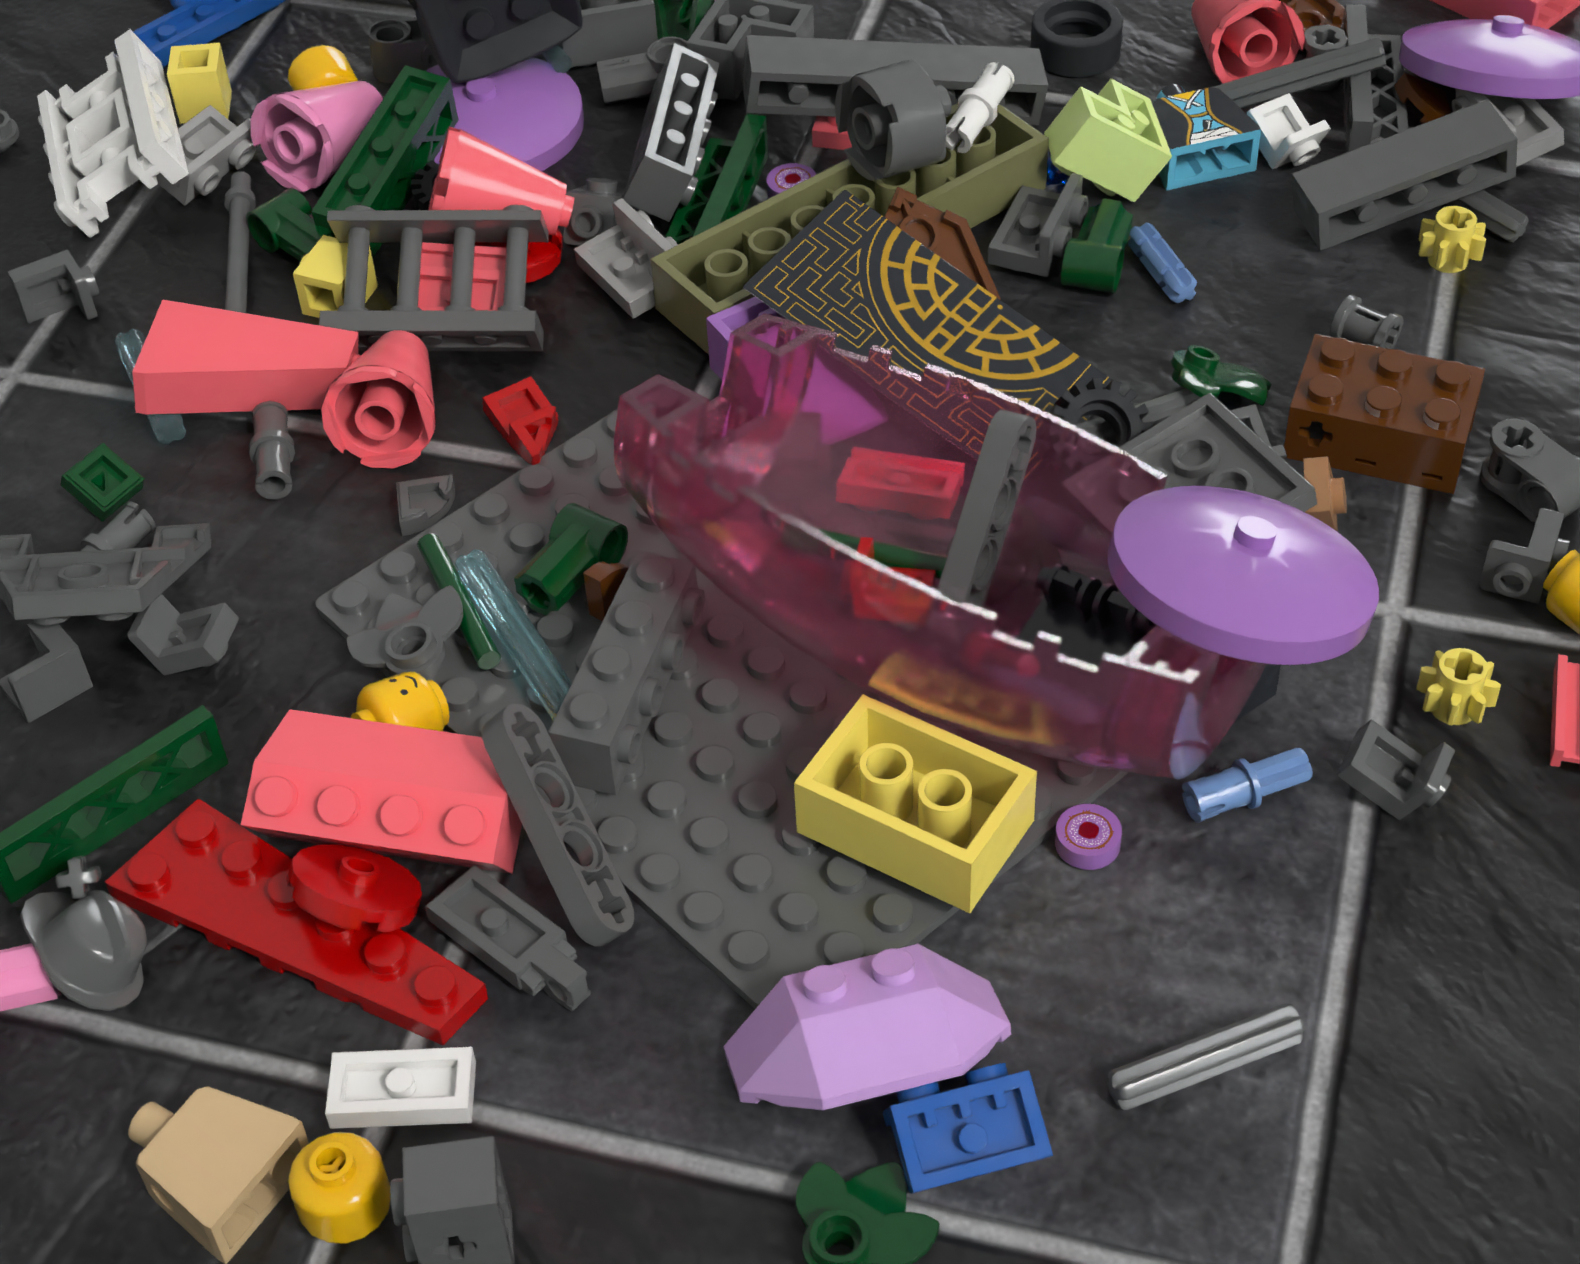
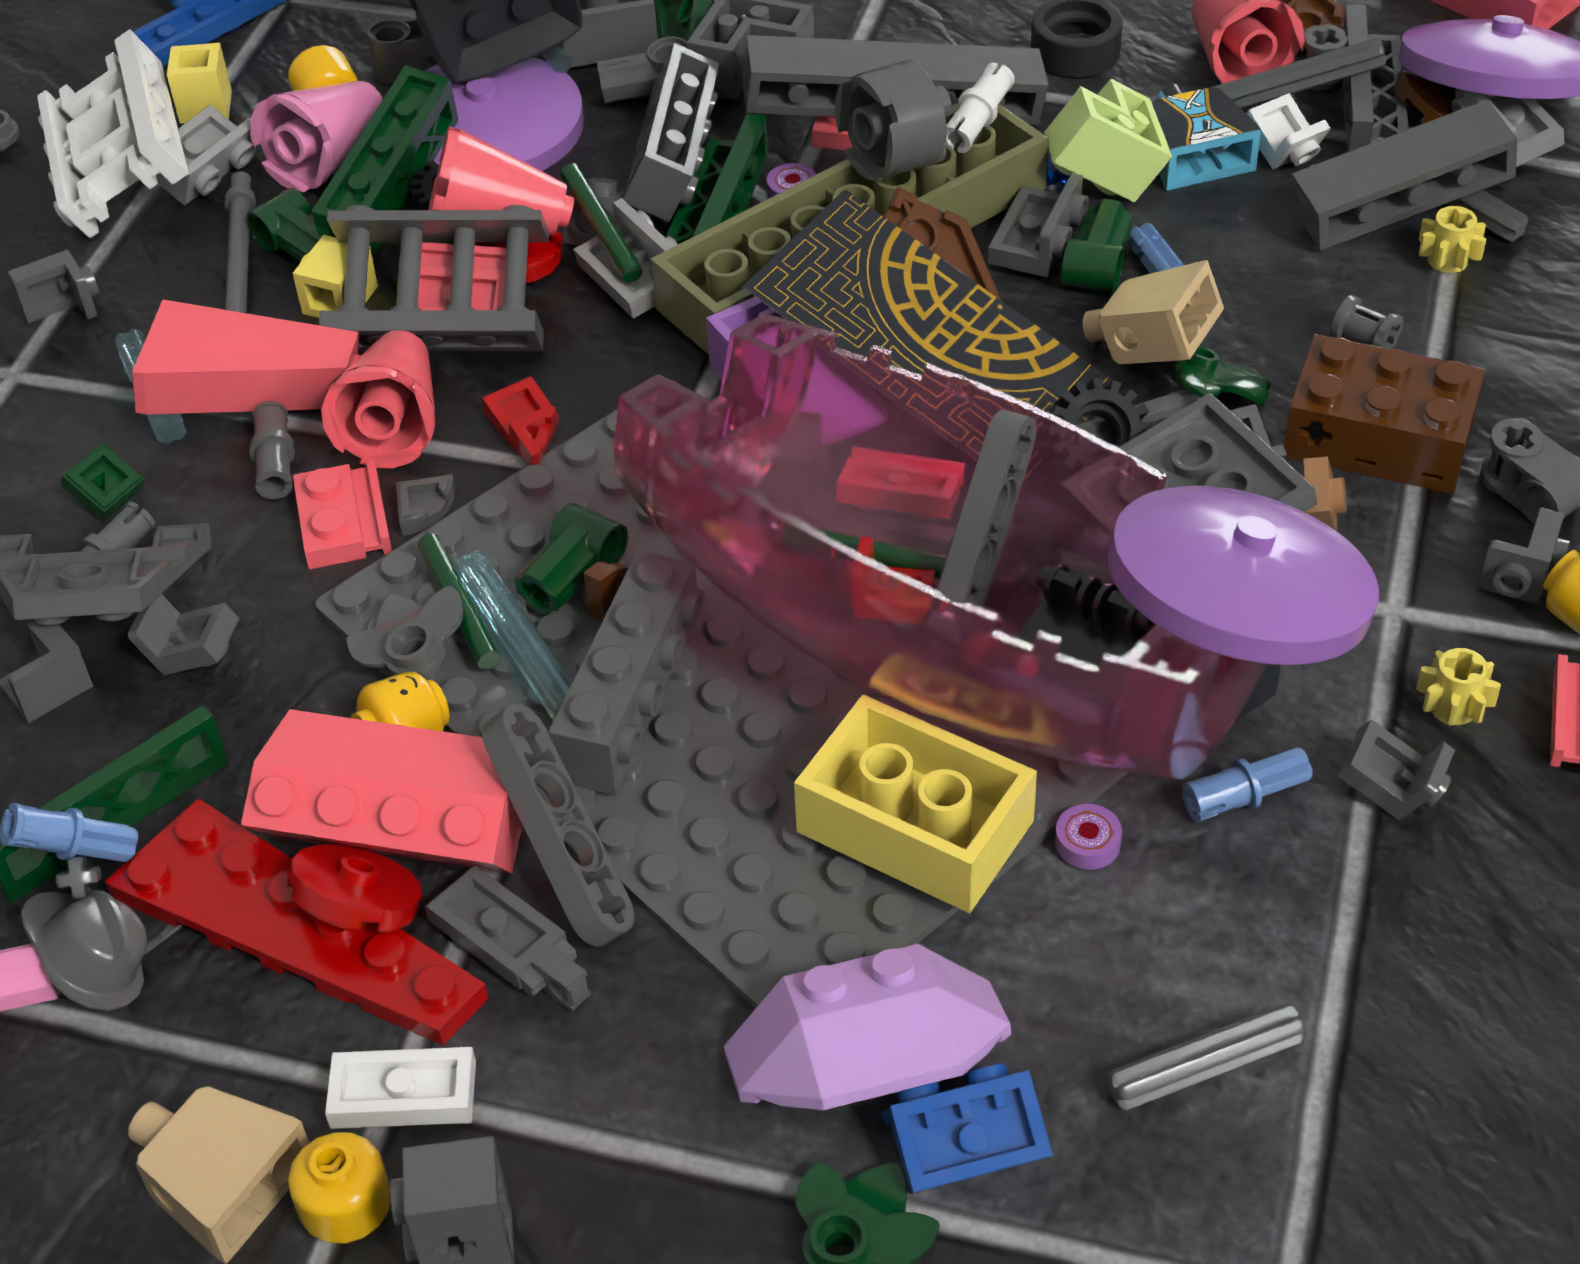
(67, 833): none -> medium blue axle
(341, 514): none -> coral plate
(601, 223): none -> dark green bar
(1157, 315): none -> tan torso

